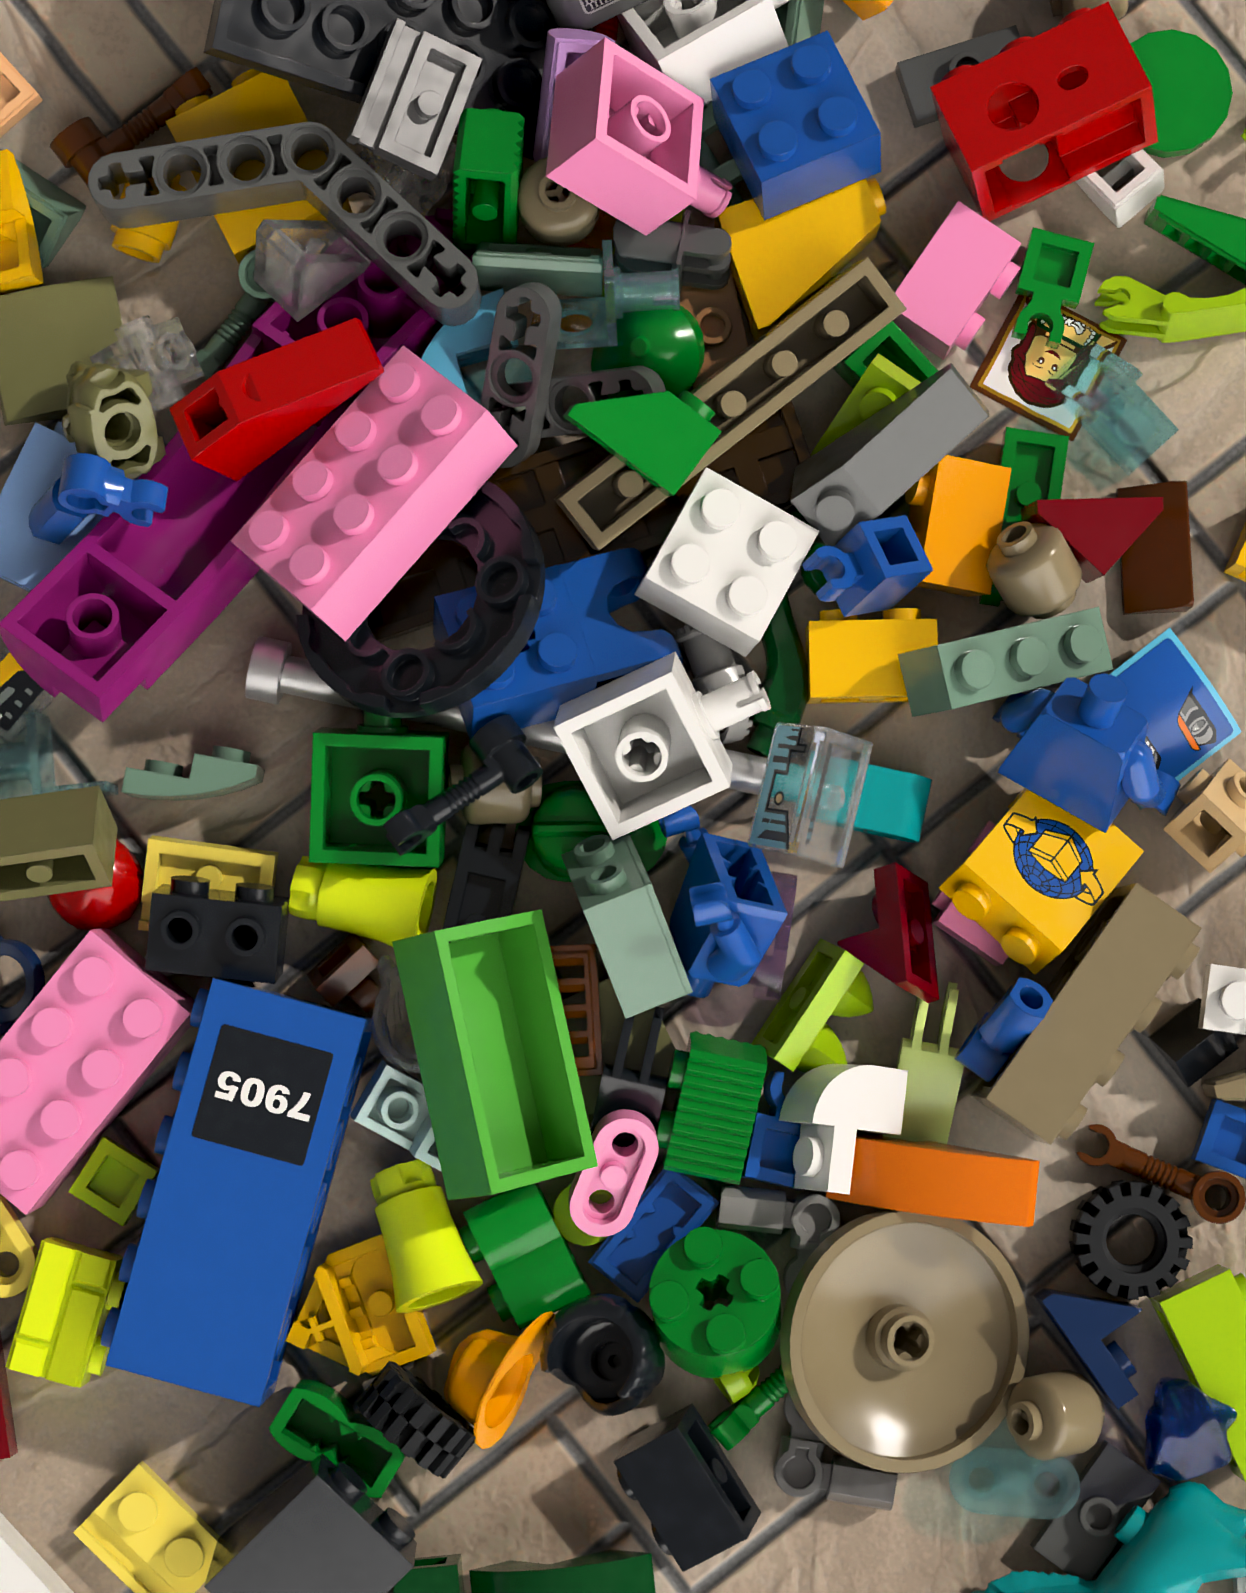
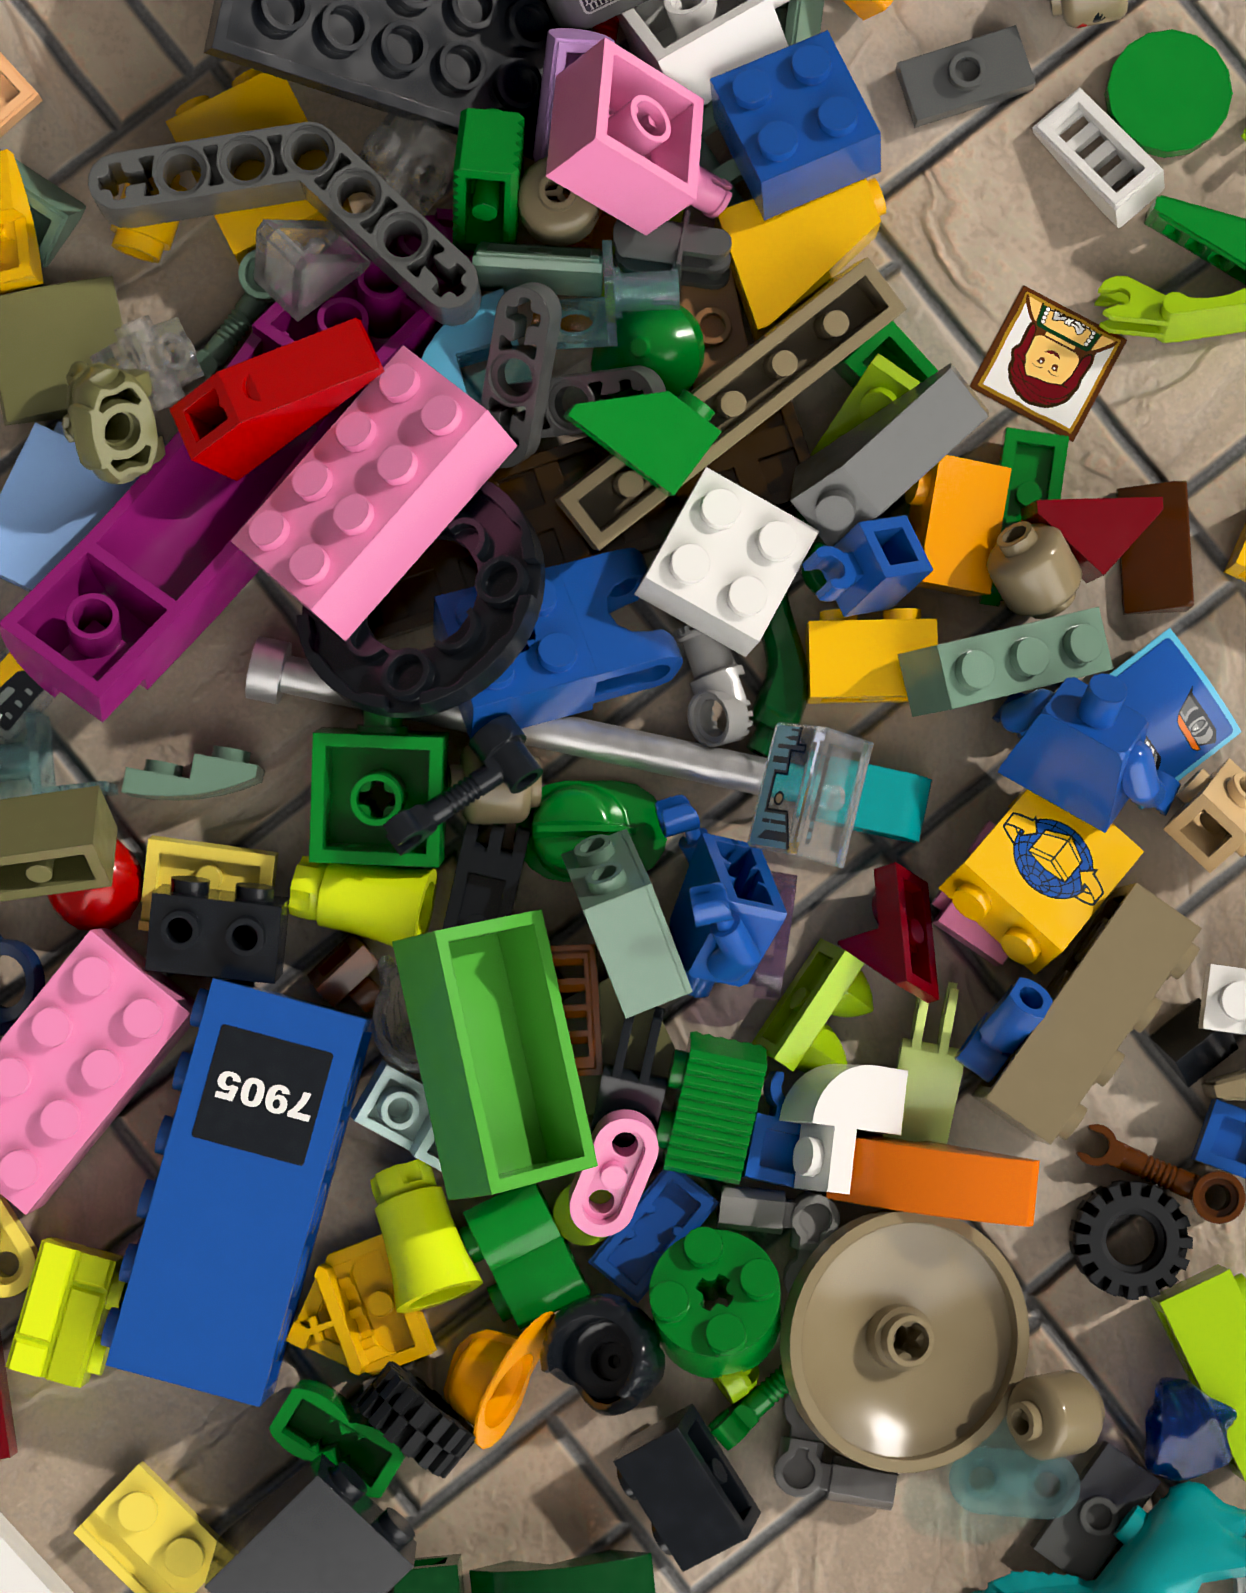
(84, 144): reddish brown brick -> none
(91, 487): blue bar -> none
(113, 1180): lime plate -> none
(414, 99): plate -> none
(662, 708): white brick -> none
(953, 279): bright pink brick -> none
(1051, 277): green plate -> none
(1062, 89): red piece -> none
(1083, 1324): dark blue slope -> none
(1111, 406): clear light blue slope -> none

